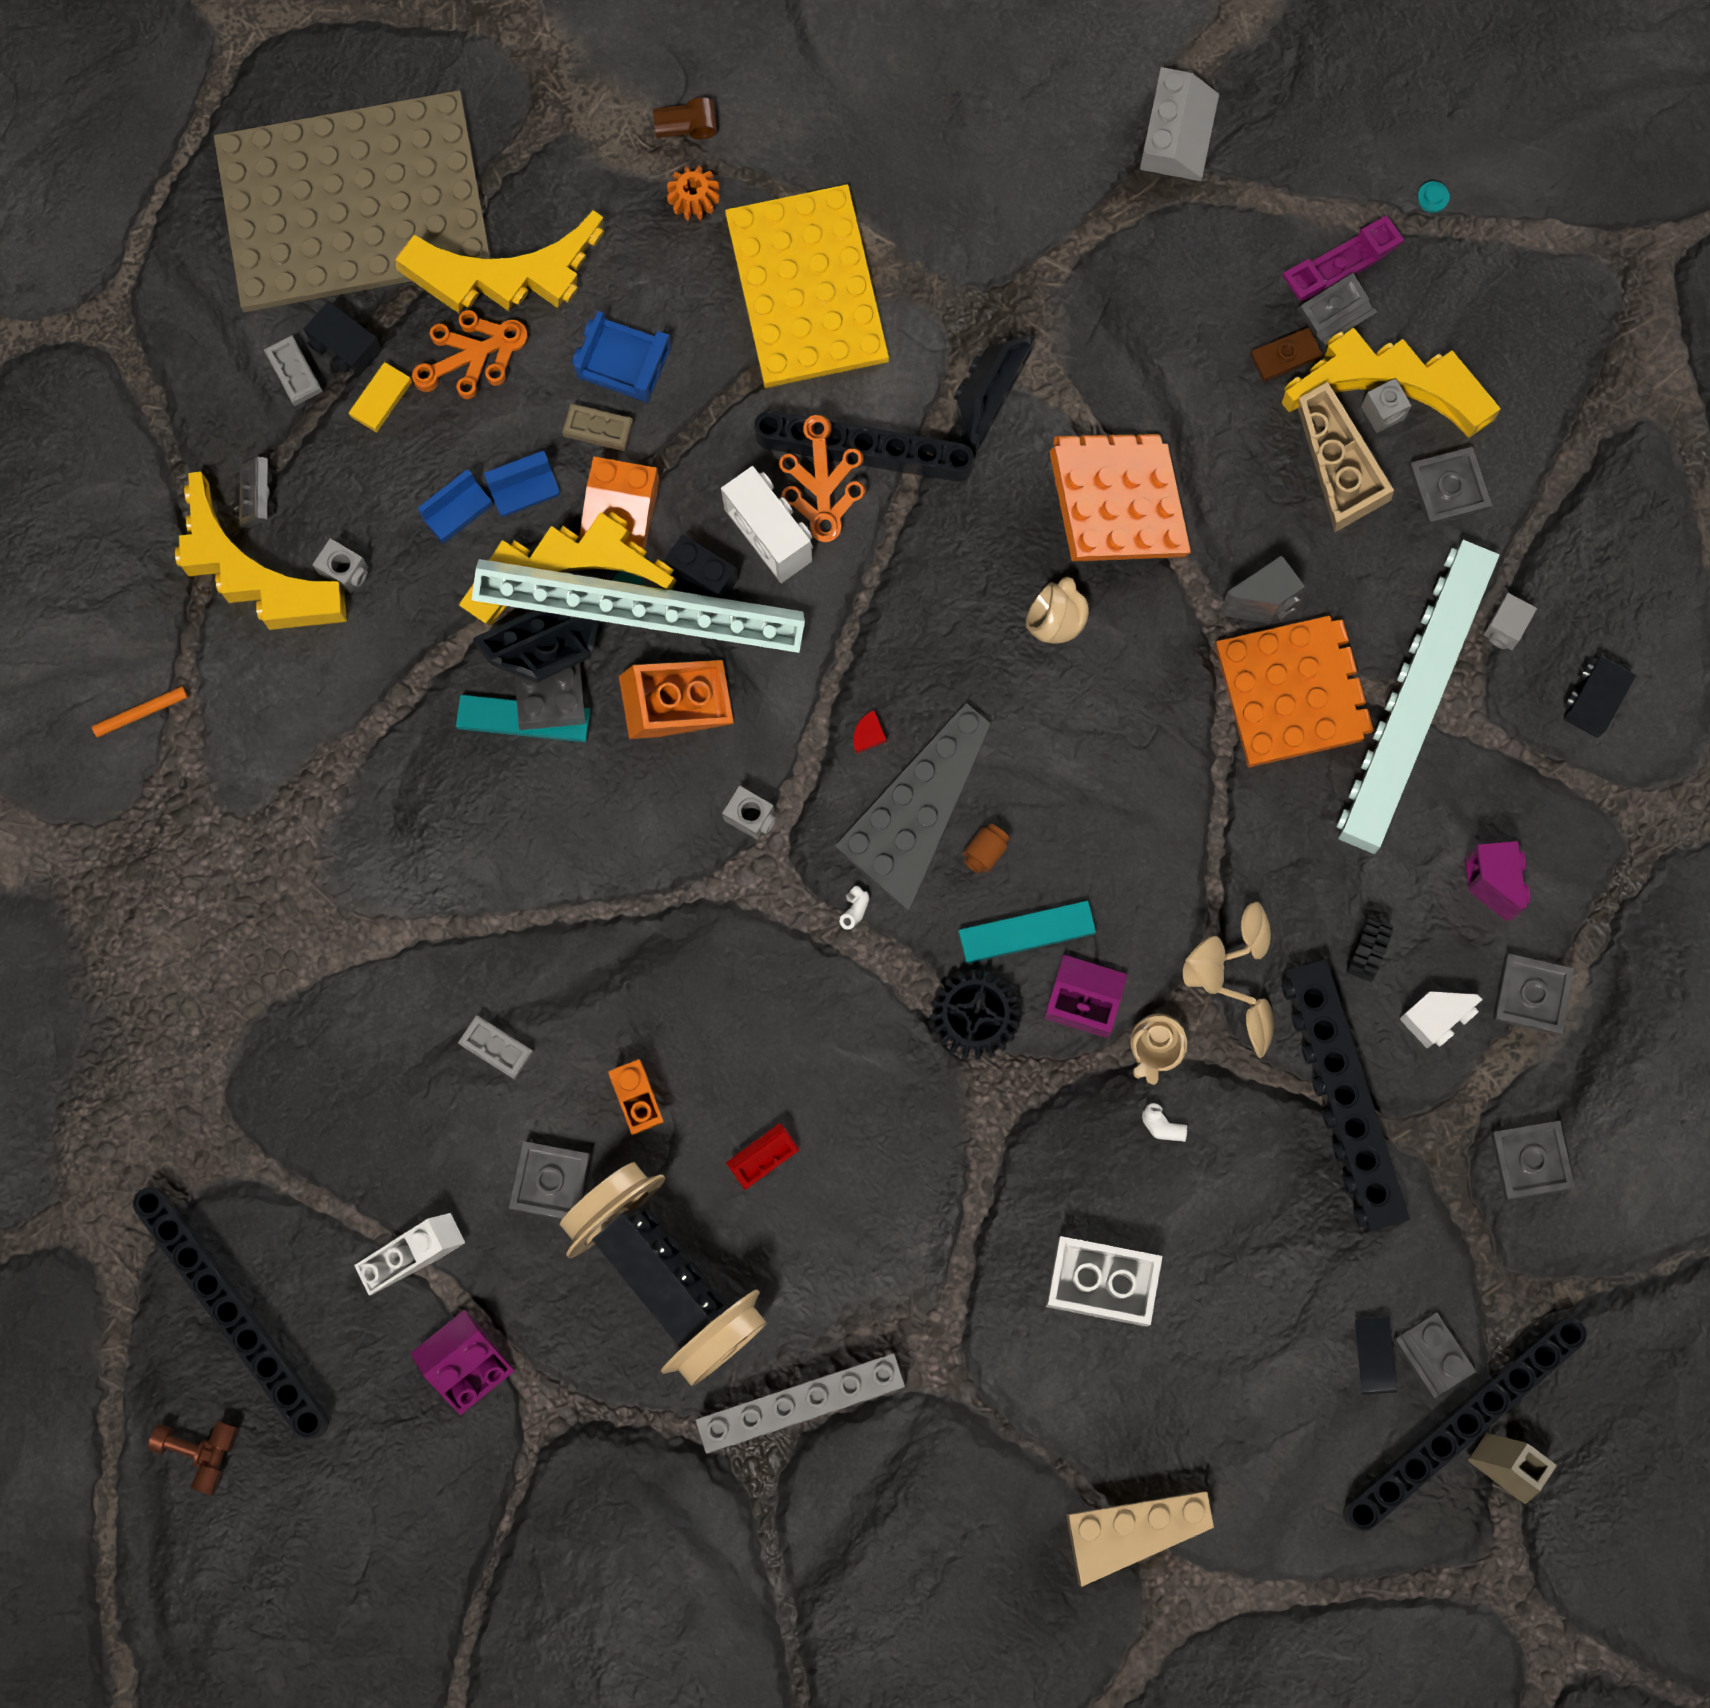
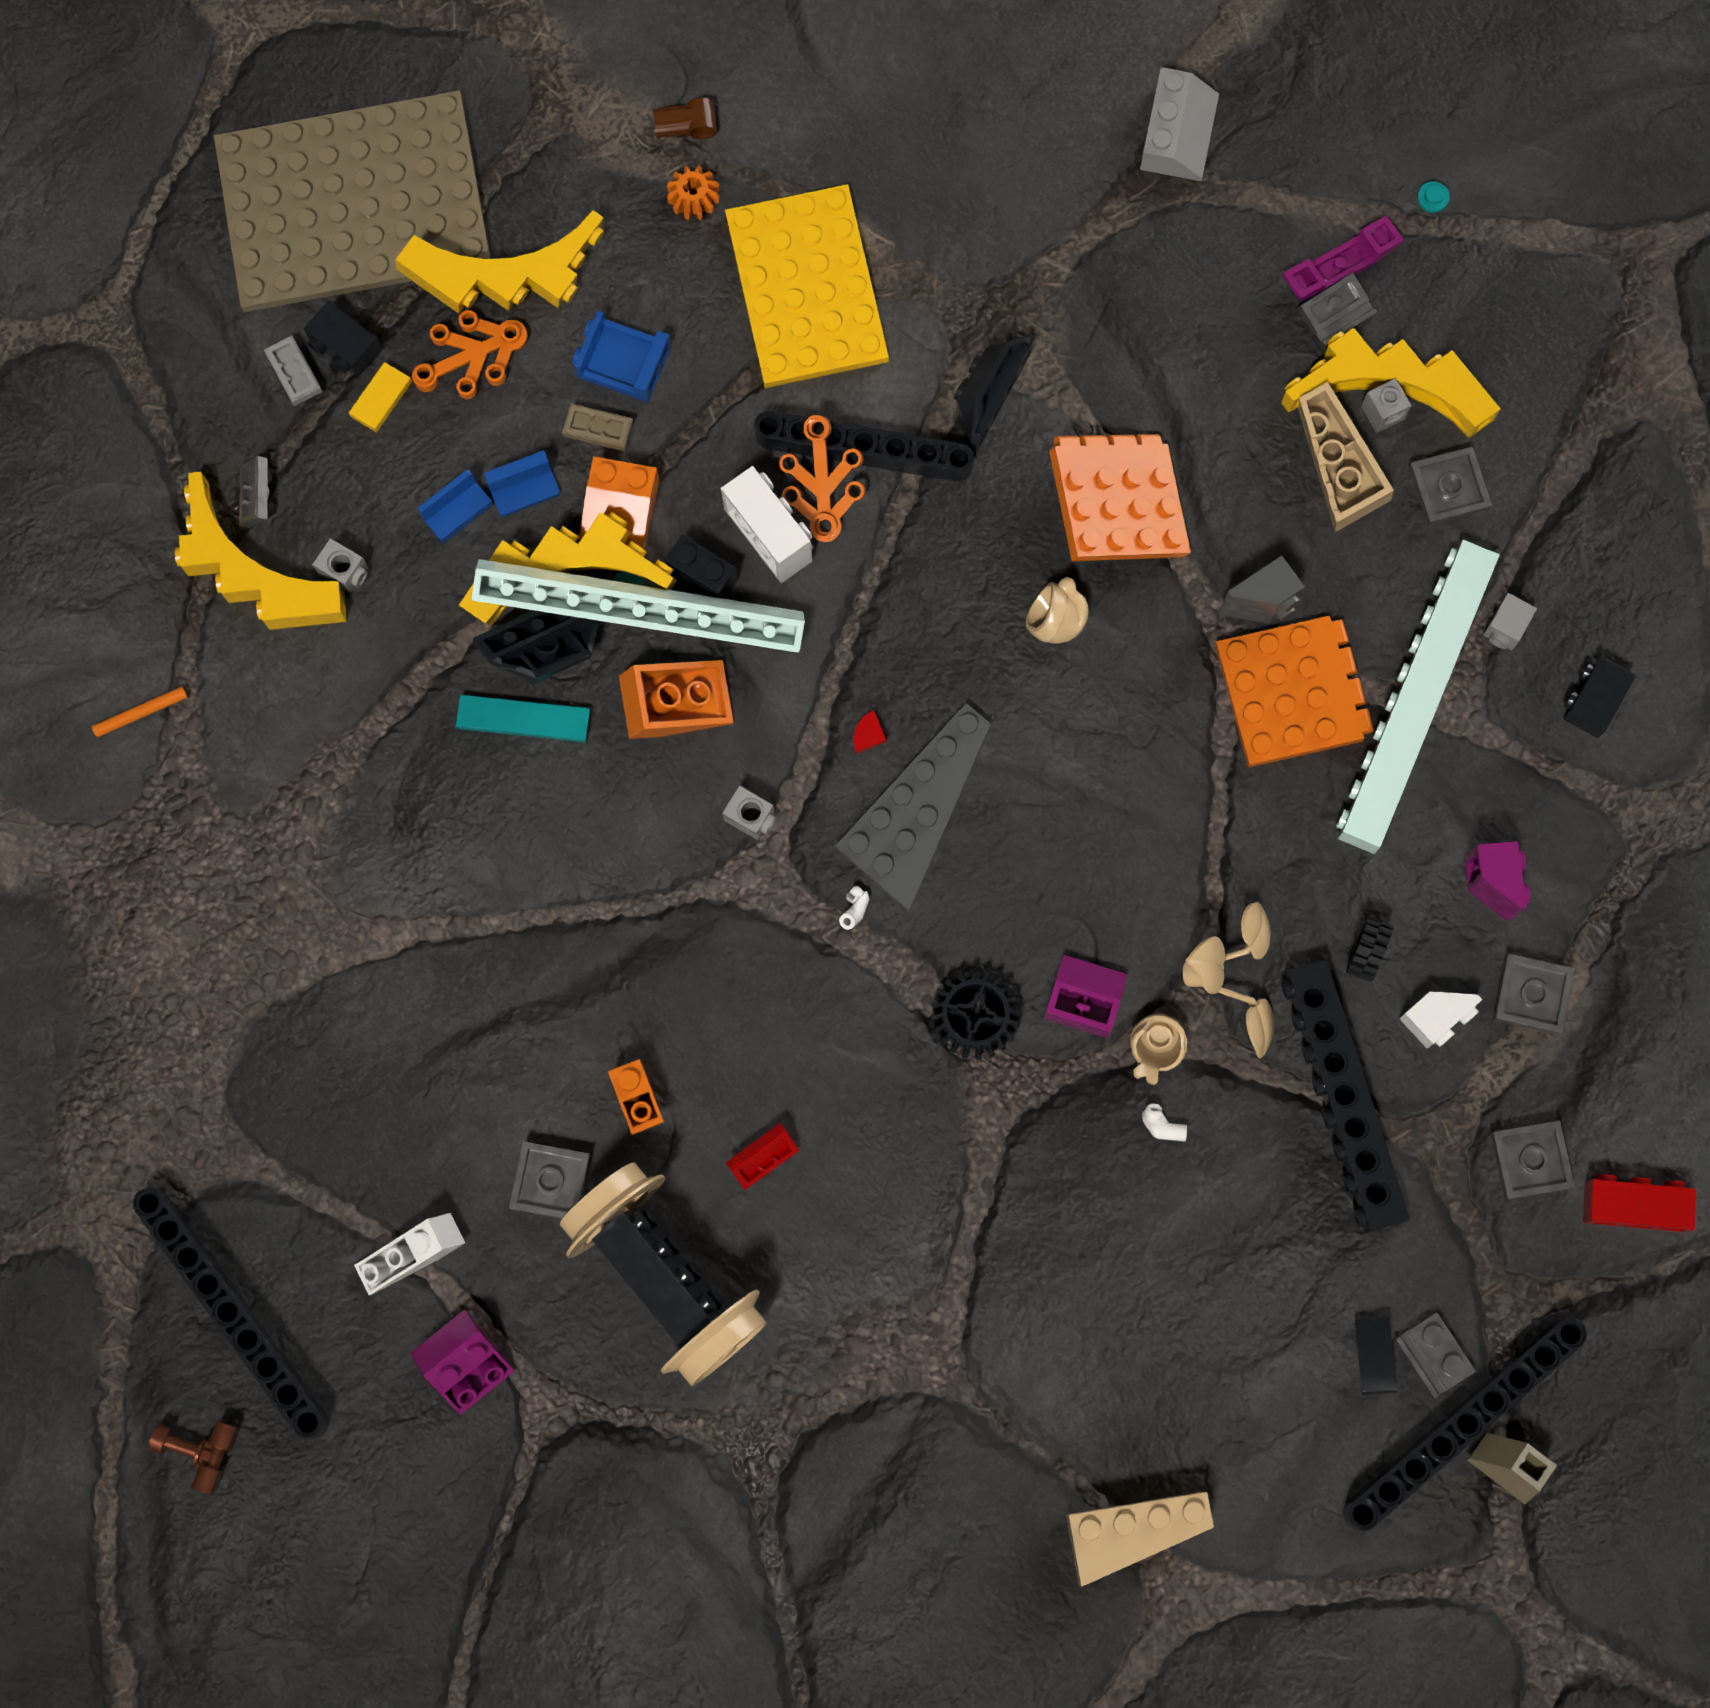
(495, 1047): light grey plate -> none
(552, 701): flat silver plate -> none
(800, 1403): light grey brick -> none
(985, 849): dark orange brick -> none
(1027, 932): teal tile -> none
(1104, 1281): white brick -> none
(1286, 354): reddish brown plate -> none
(1639, 1204): none -> red brick

